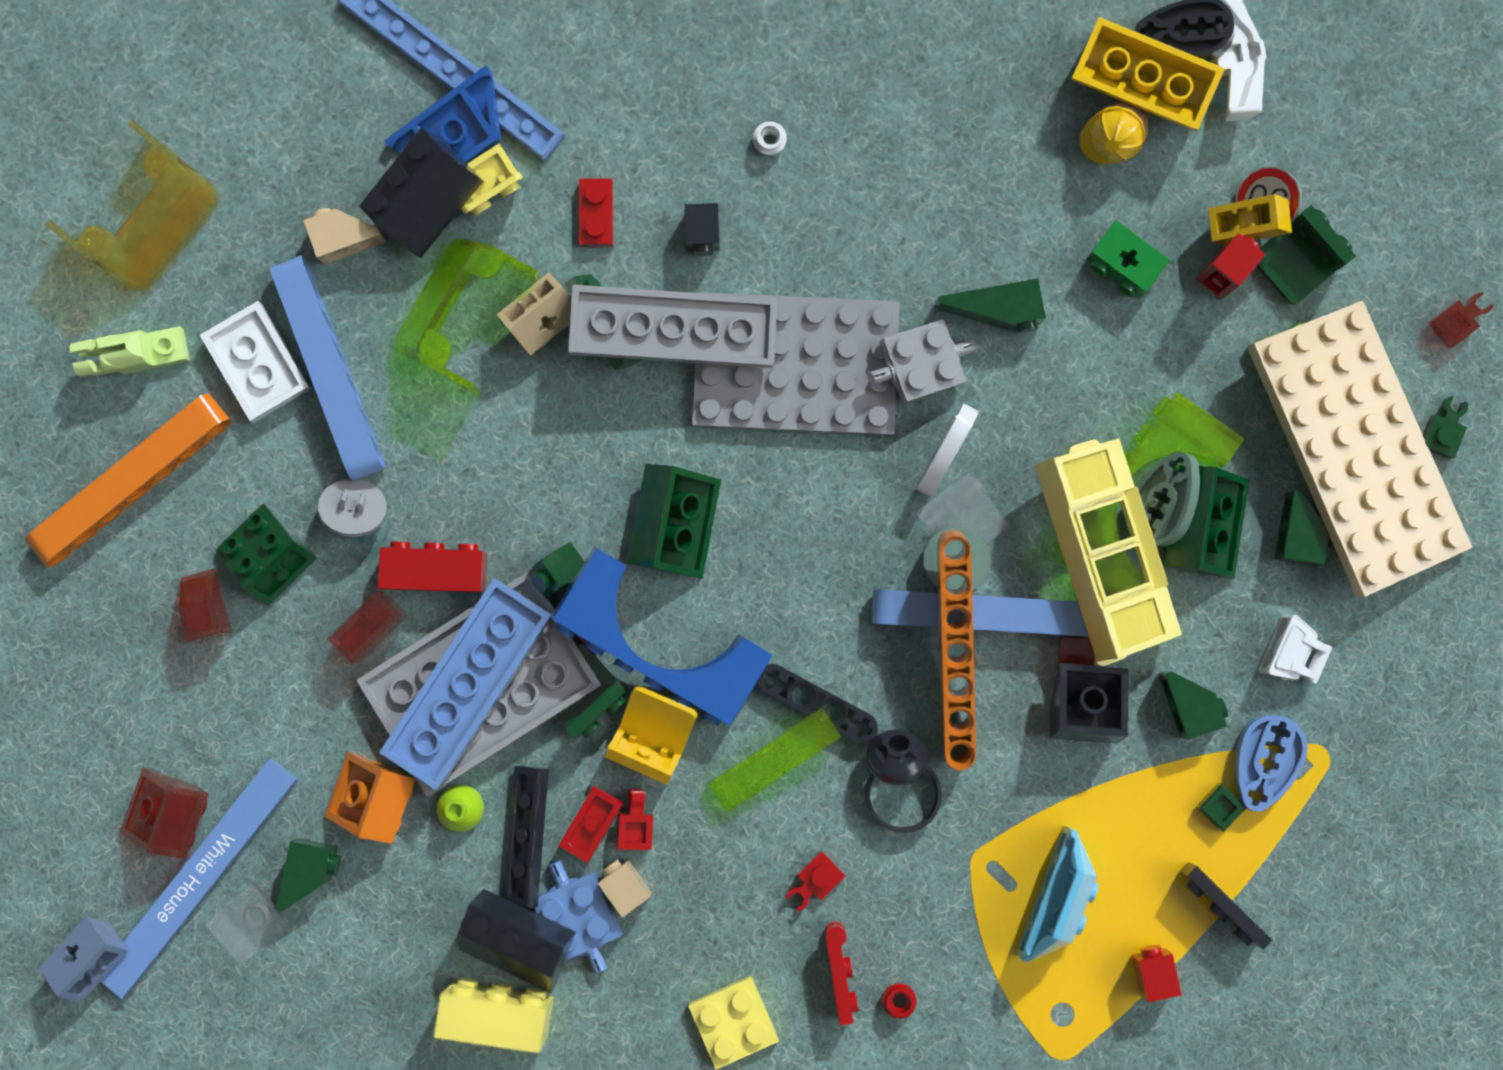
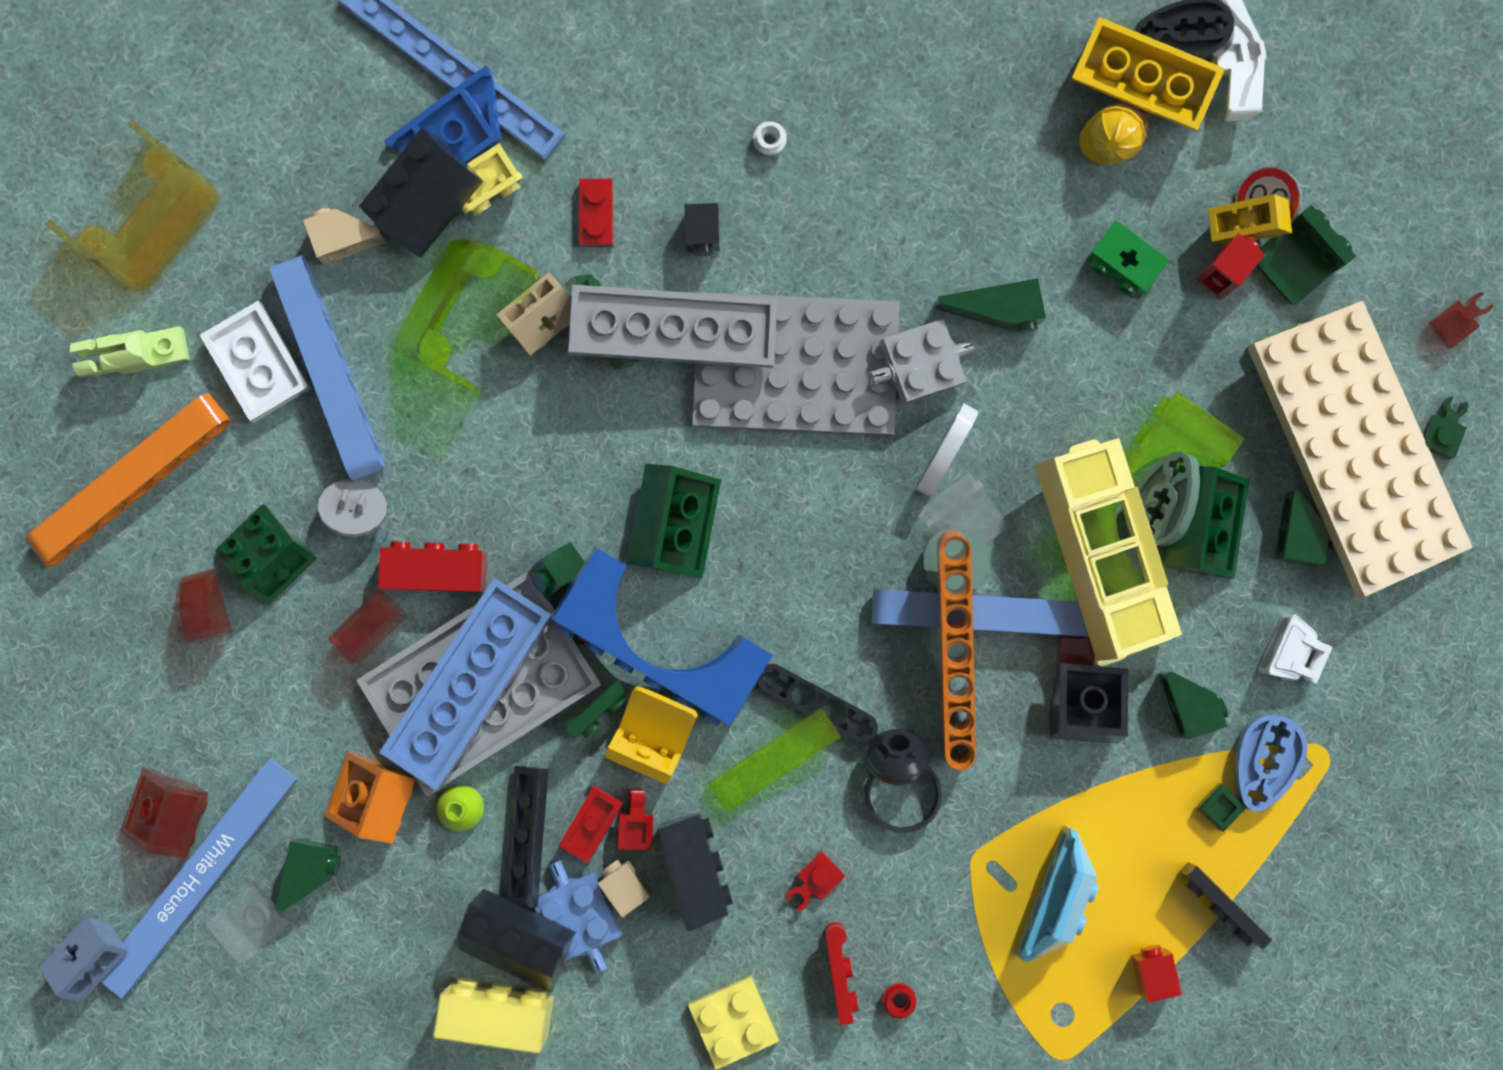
(695, 870): none -> black slope

